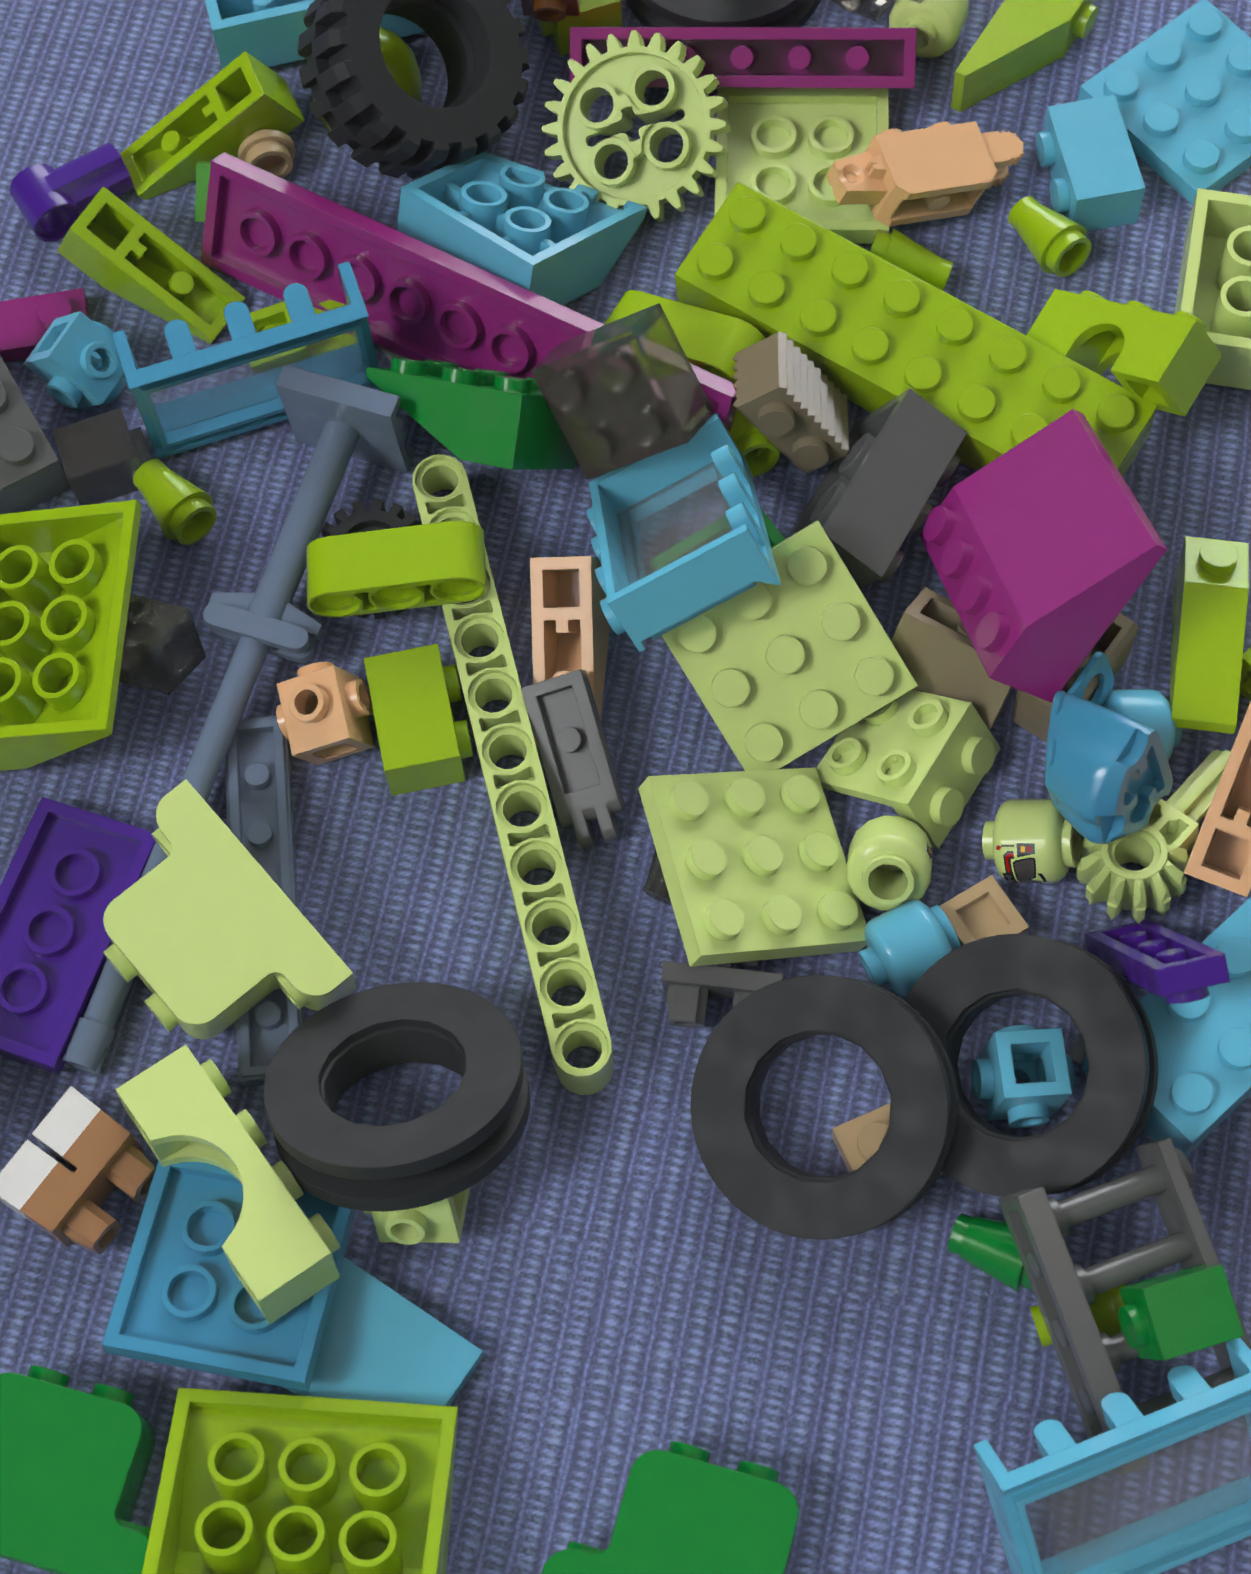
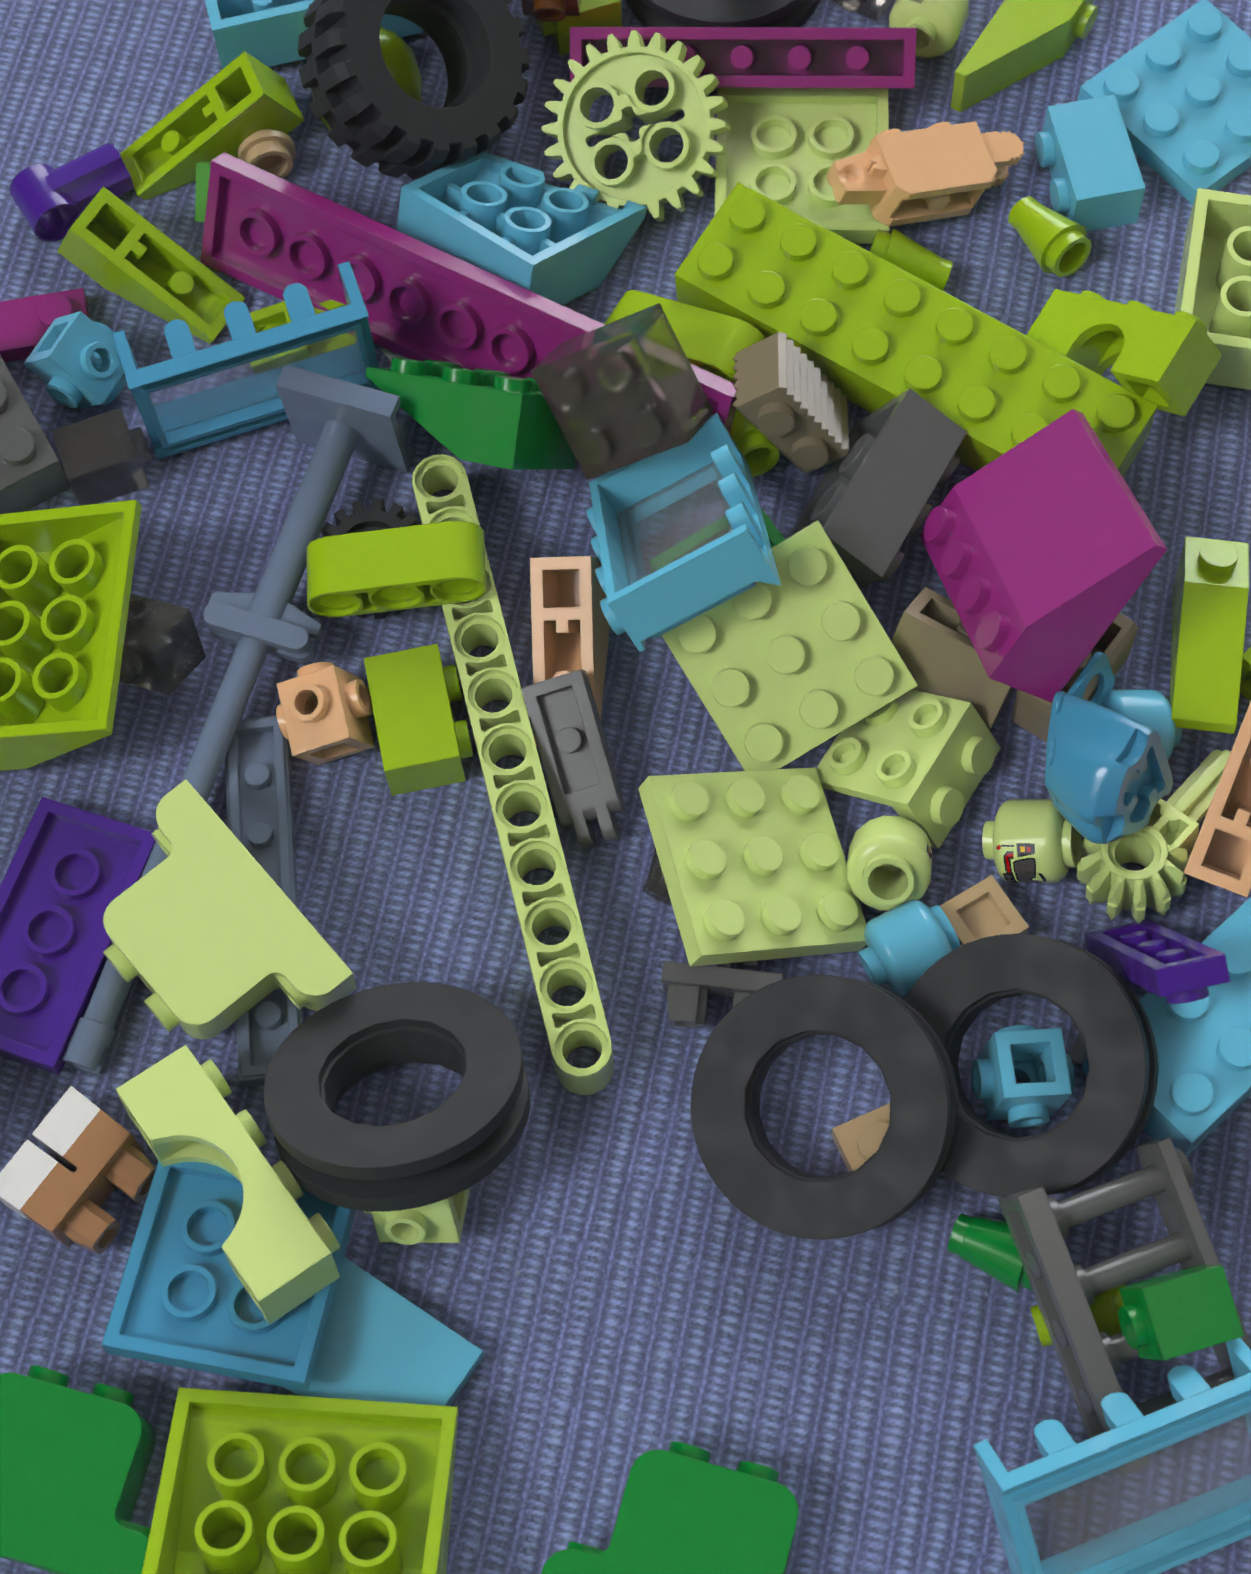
(177, 504): lime cone -> none

